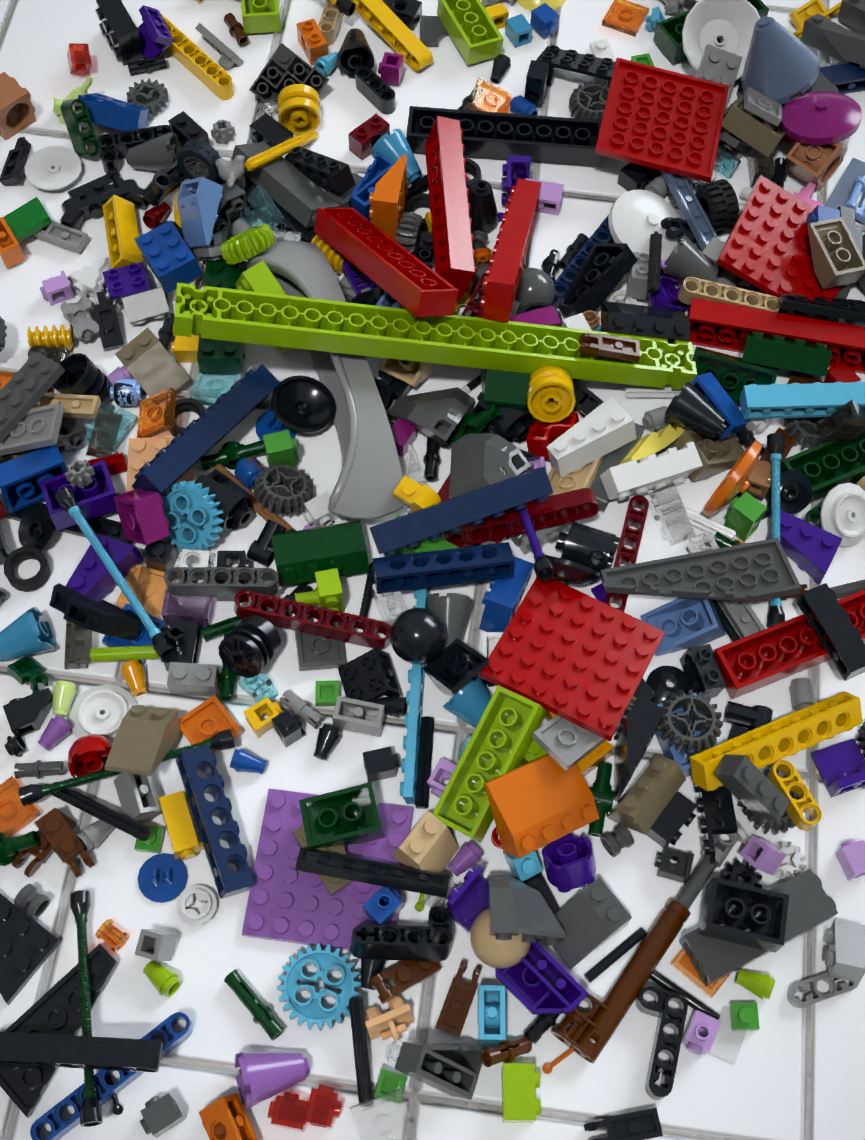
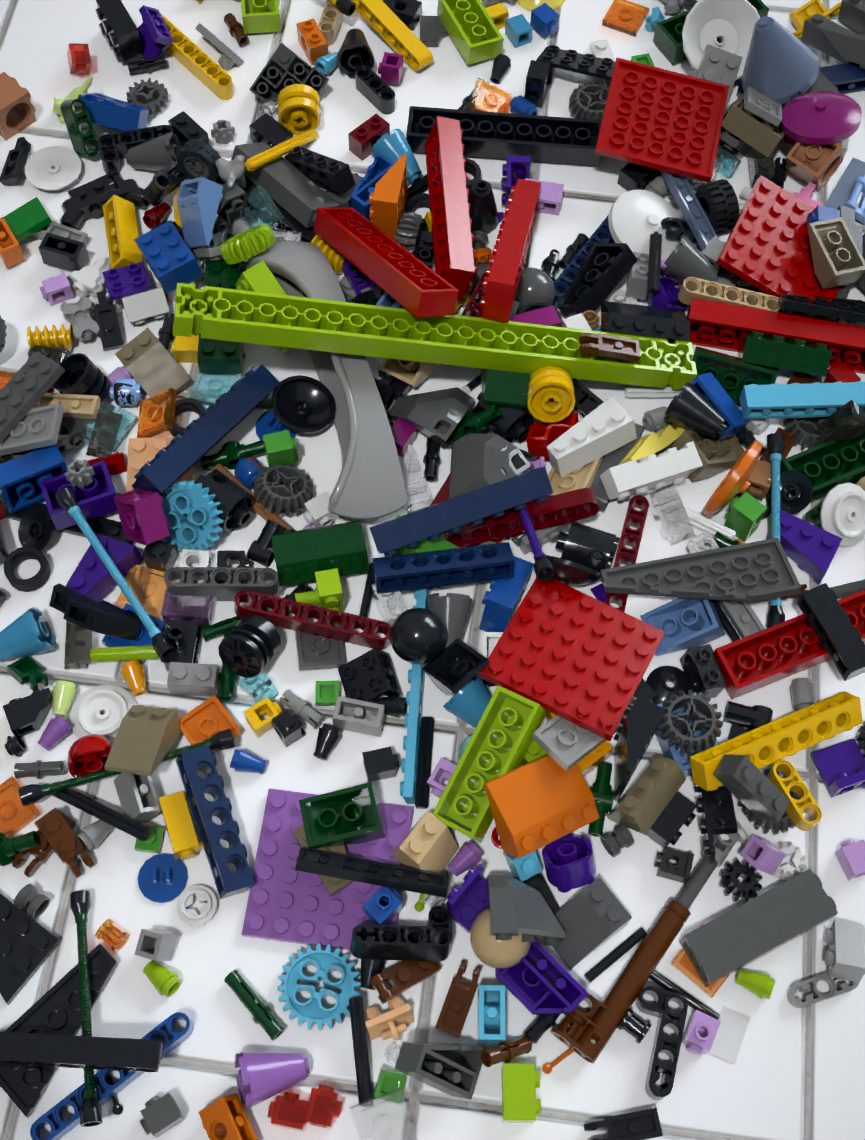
(63, 252): none -> black brick
(415, 495): yellow brick -> none
(634, 1026): none -> black bush
(744, 914): black brick -> none
(744, 1016): bright green plate -> none

